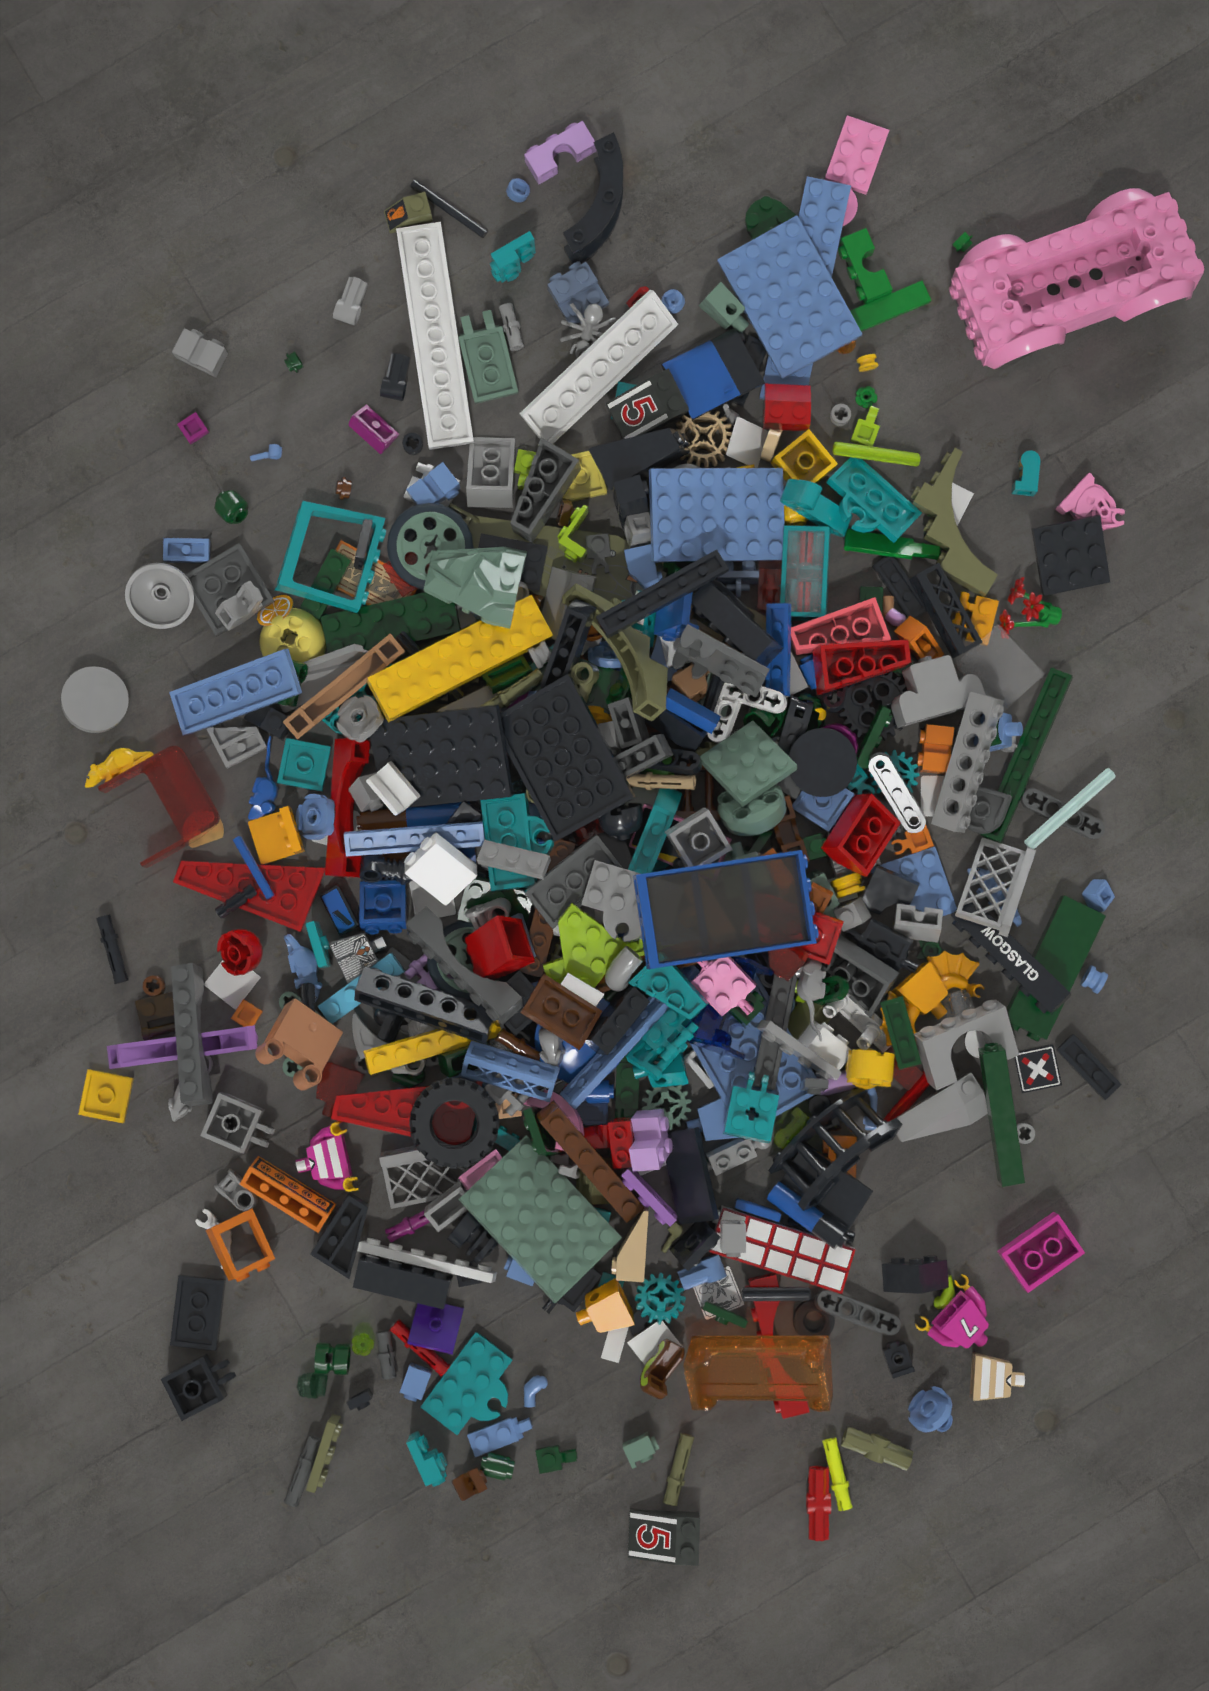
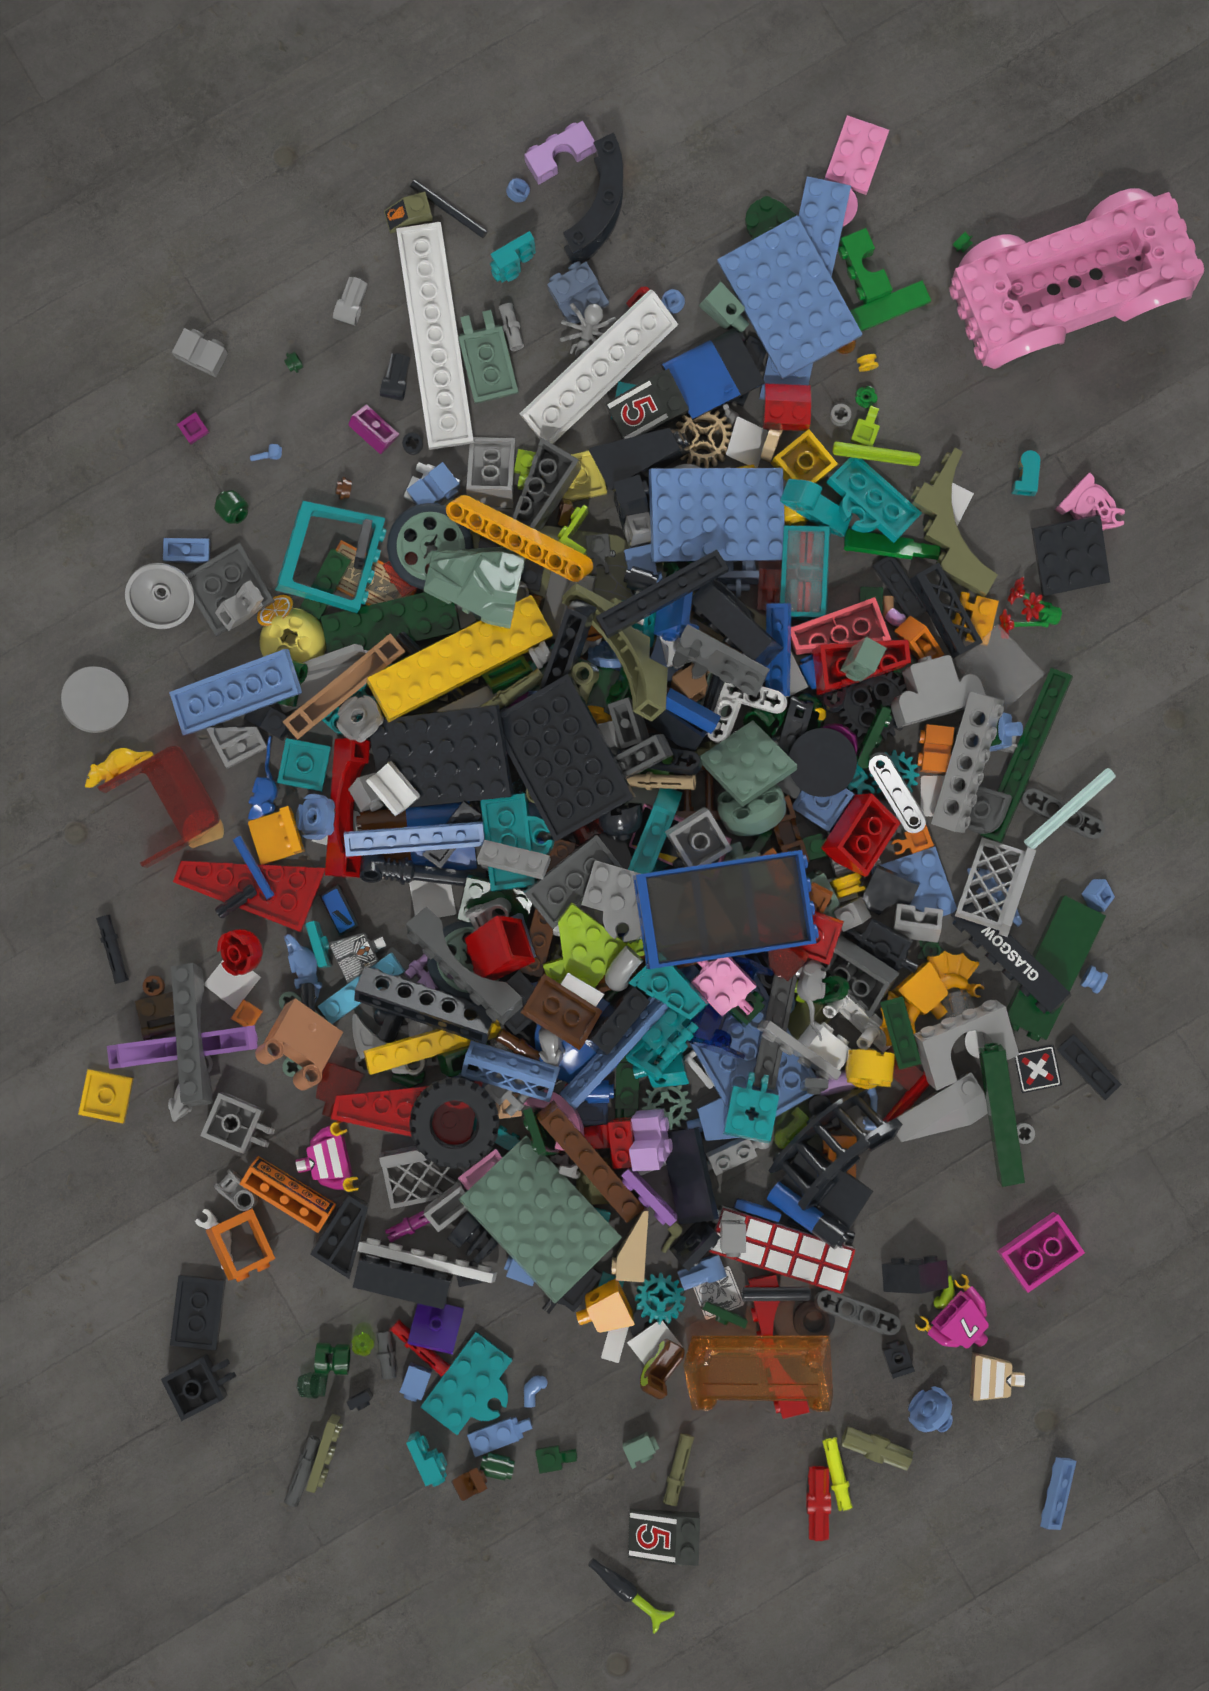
(382, 907): blue plate -> none
(440, 868): white brick -> none
(529, 537): none -> light orange beam
(628, 1592): none -> black piece
(639, 578): none -> black brick
(863, 659): none -> sand green brick
(1058, 1493): none -> medium blue plate

